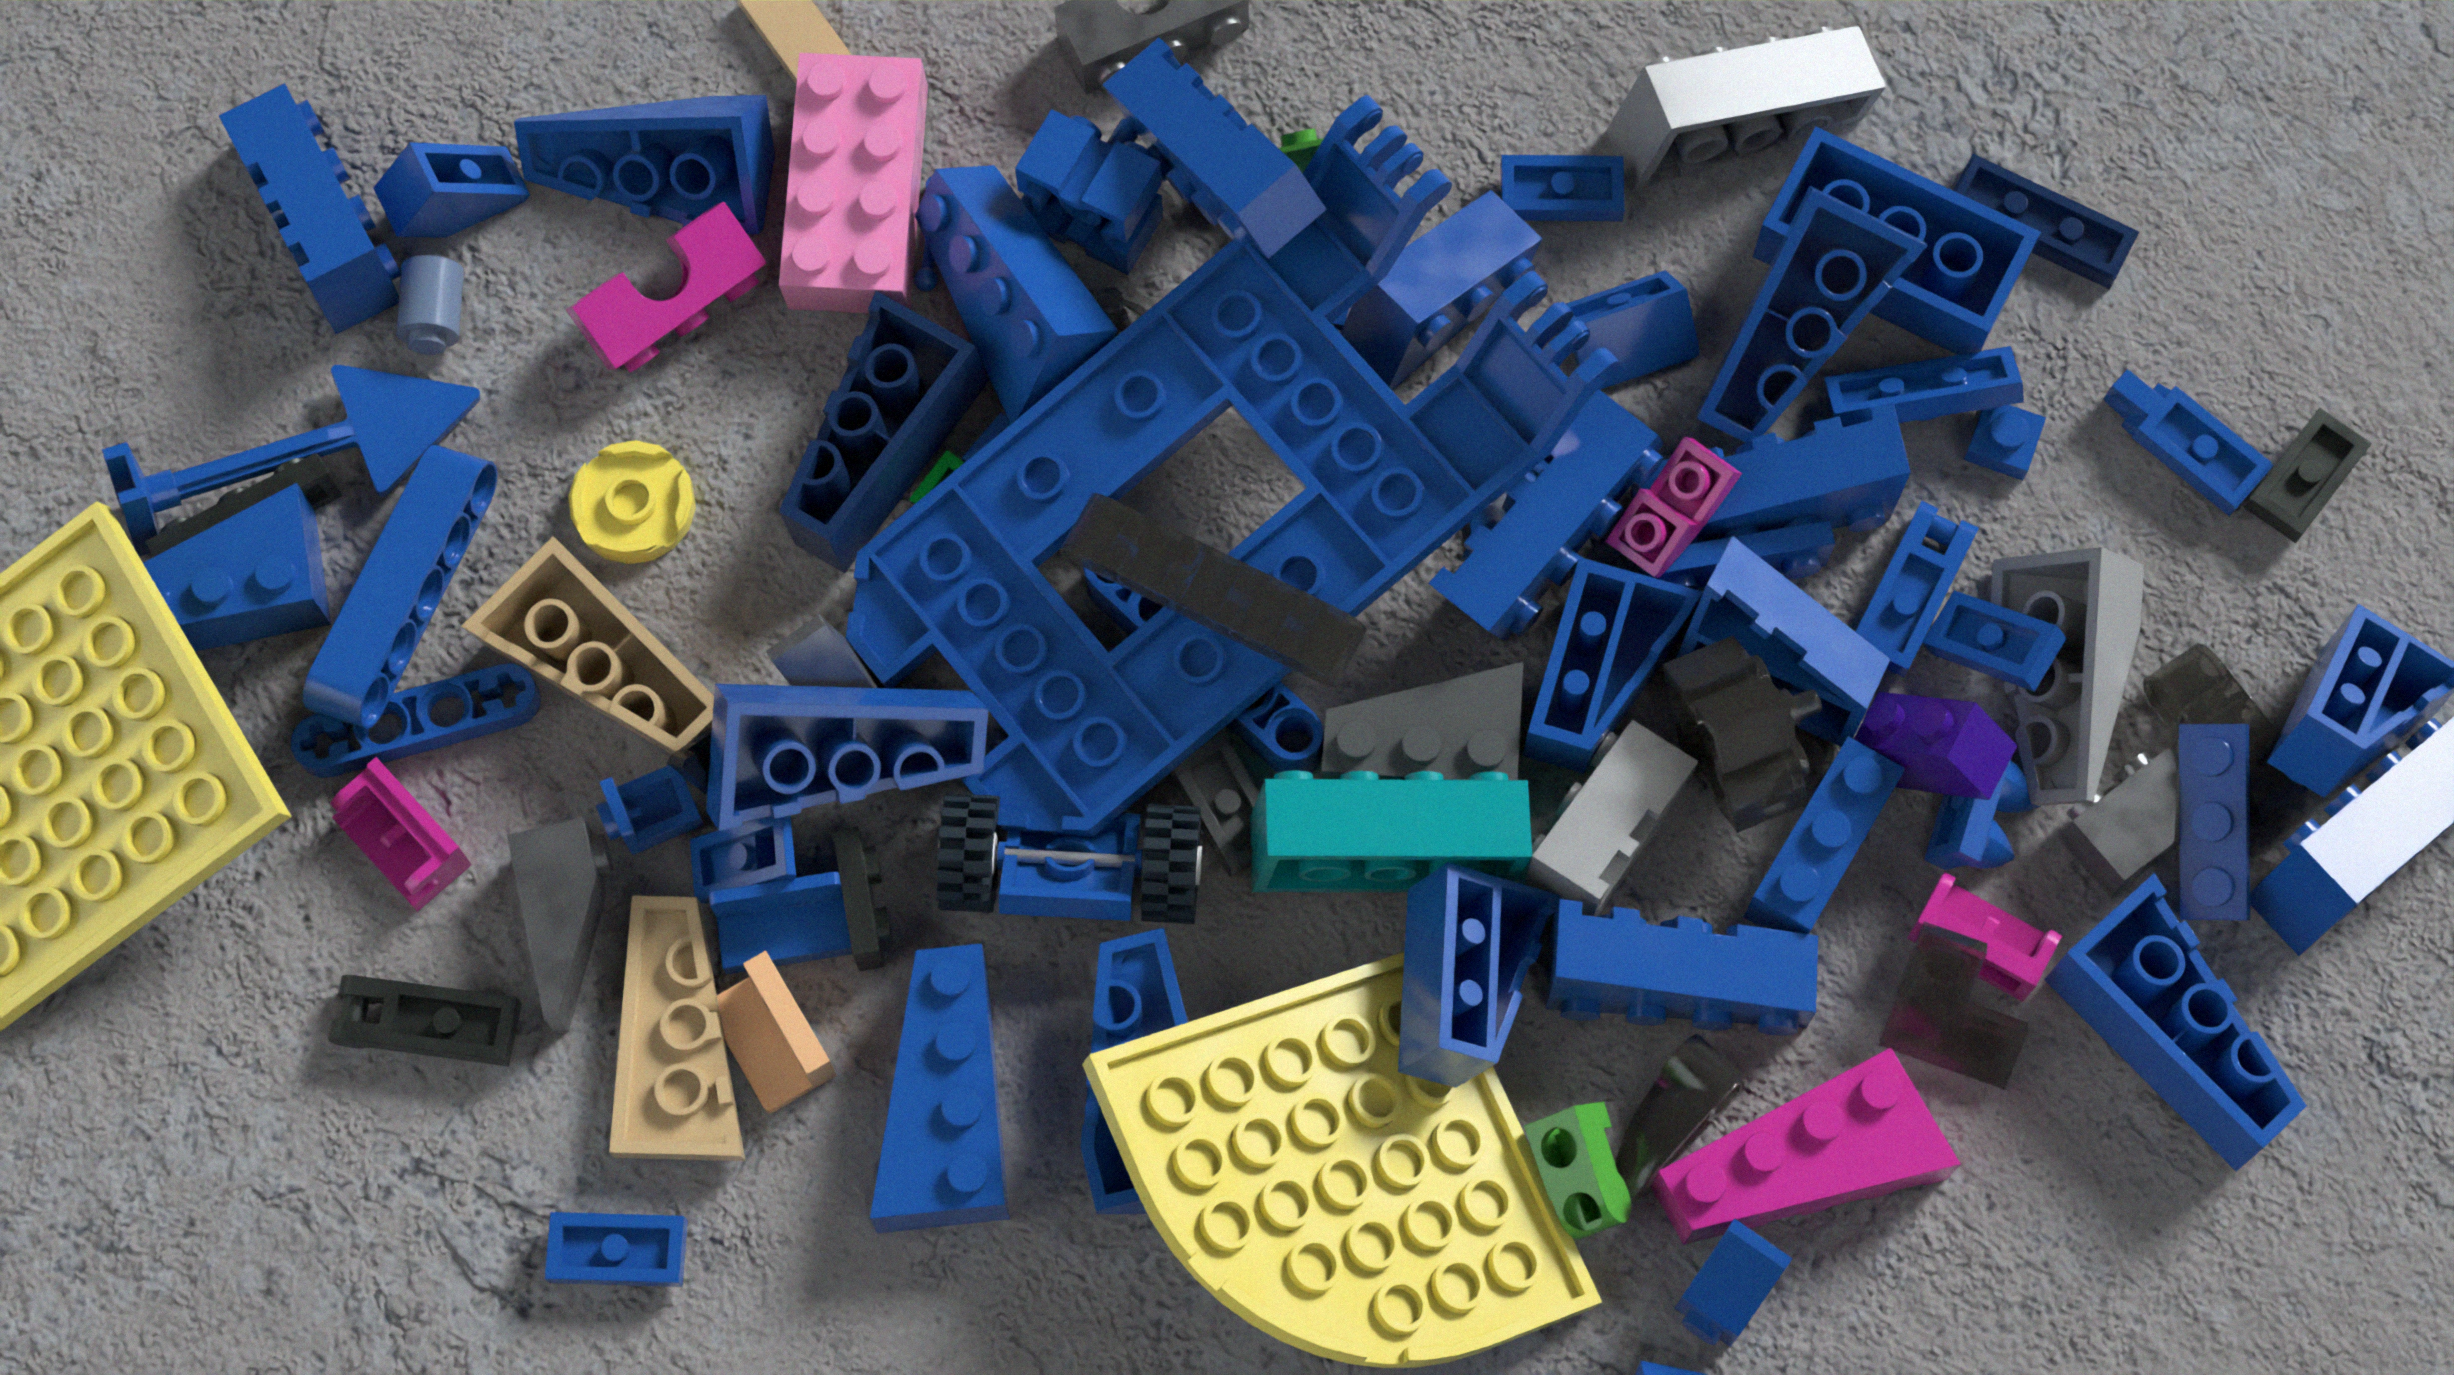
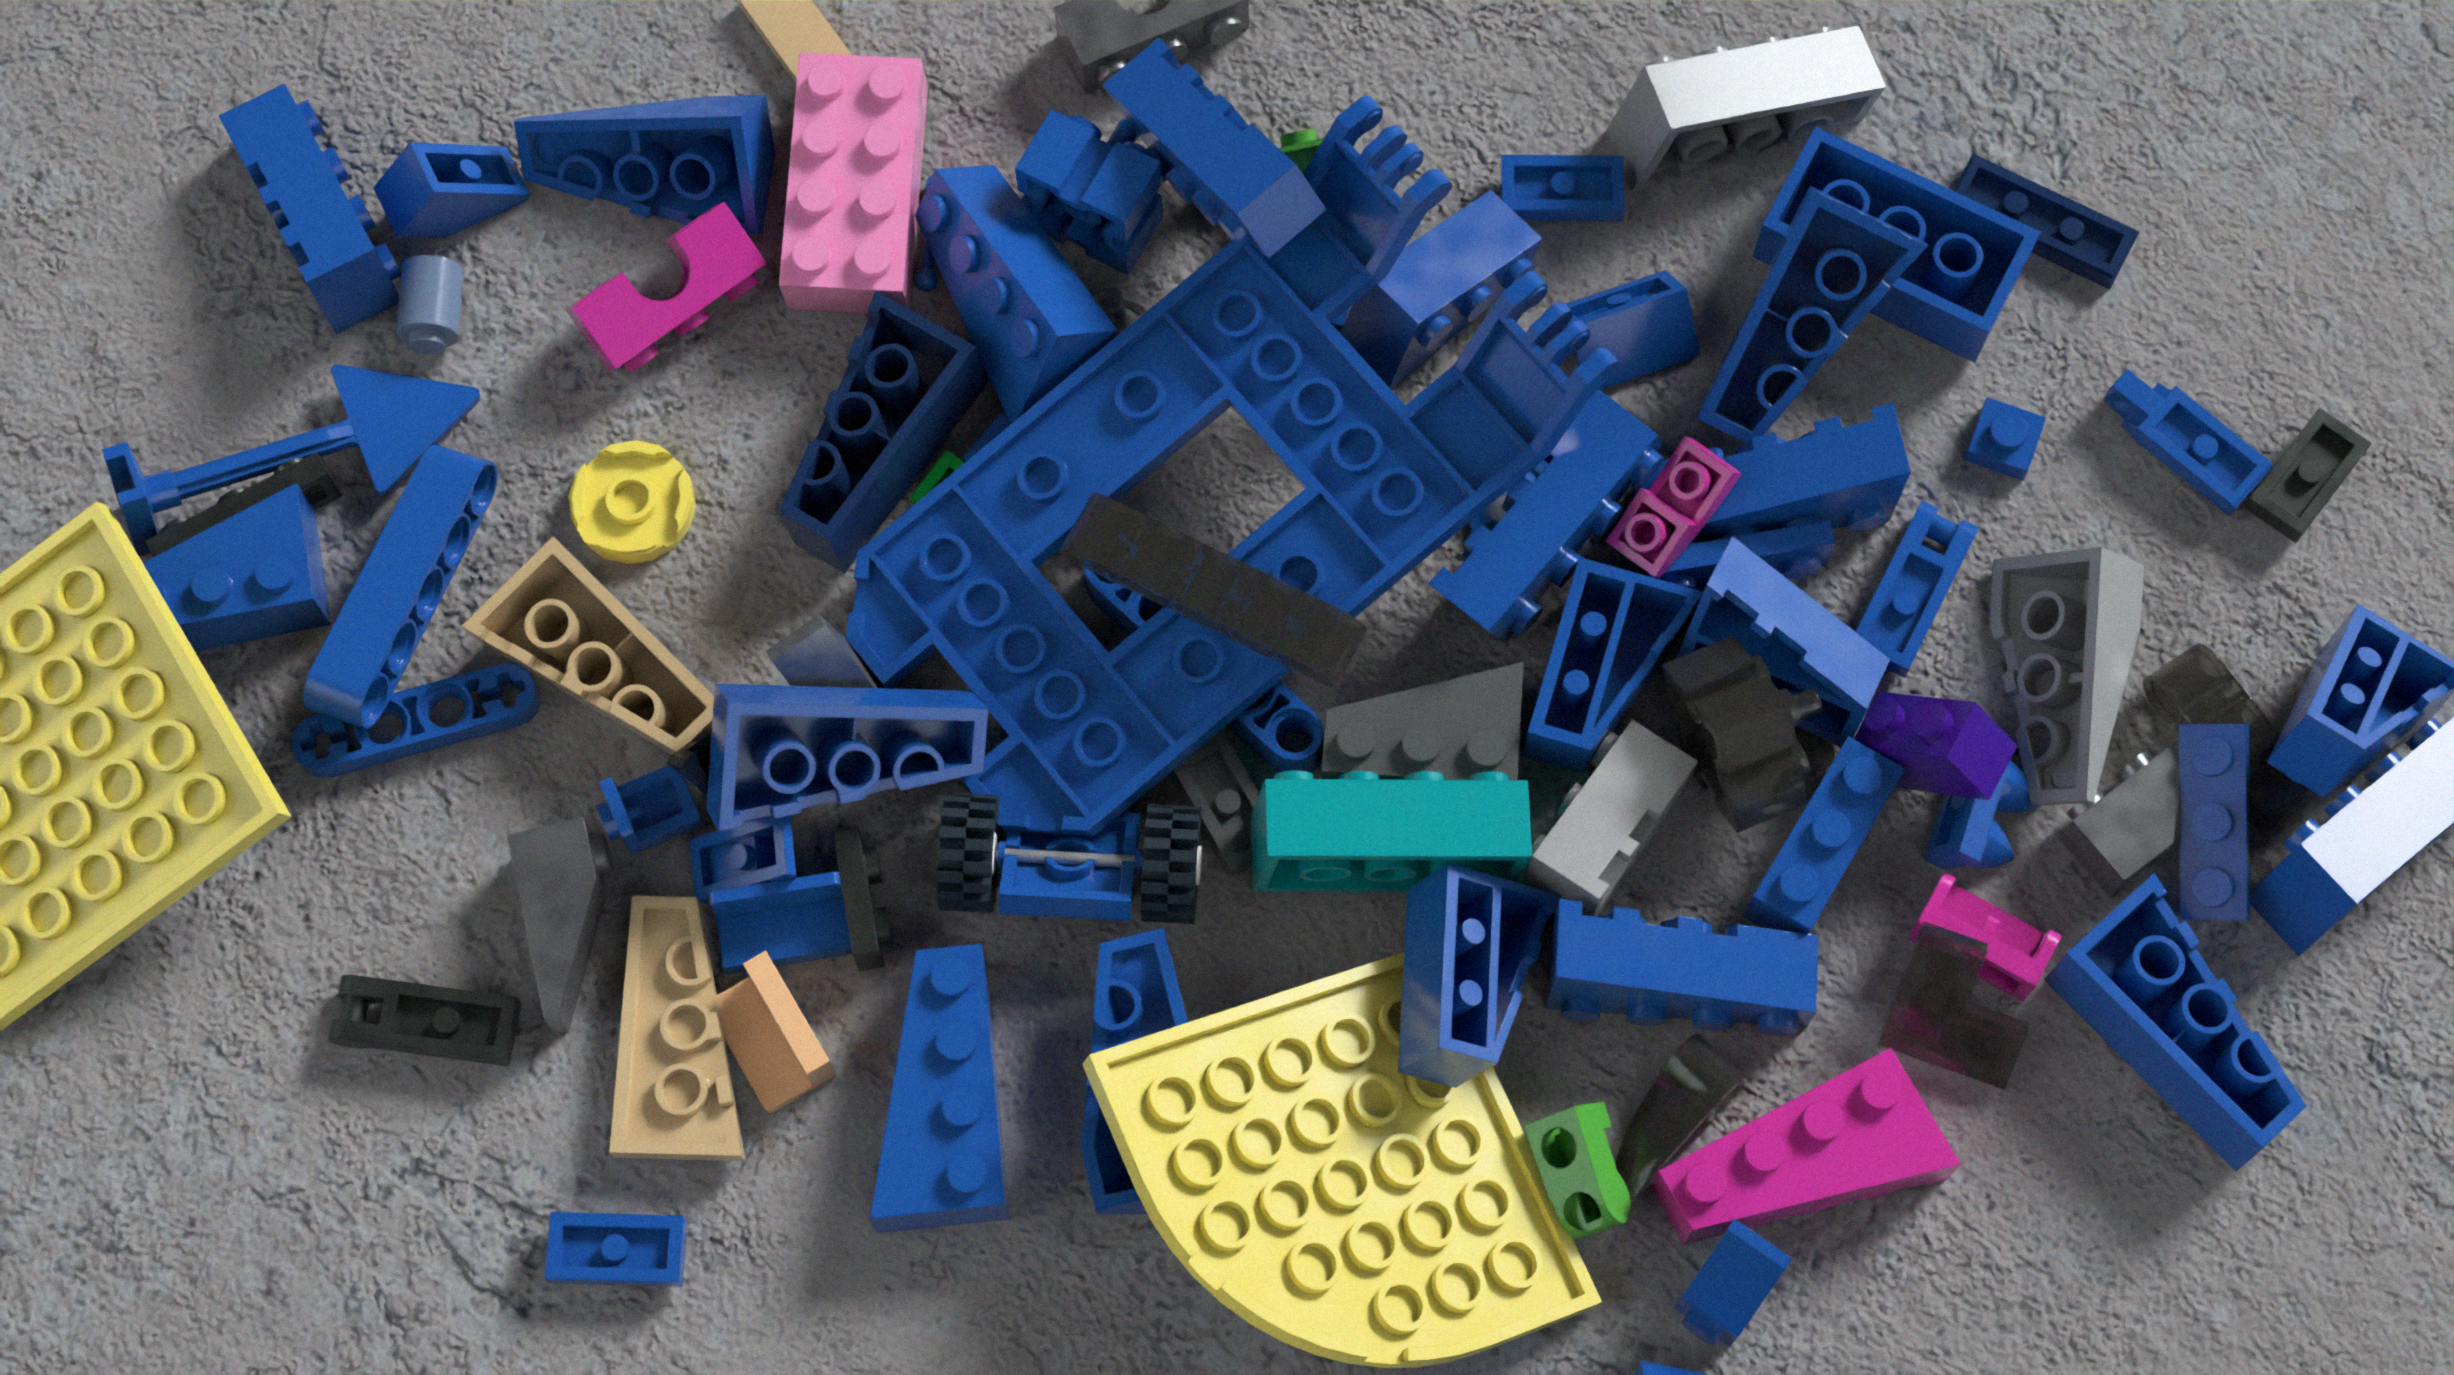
(398, 835): dark pink hinge -> none
(1928, 387): blue plate -> none
(1994, 640): blue plate -> none

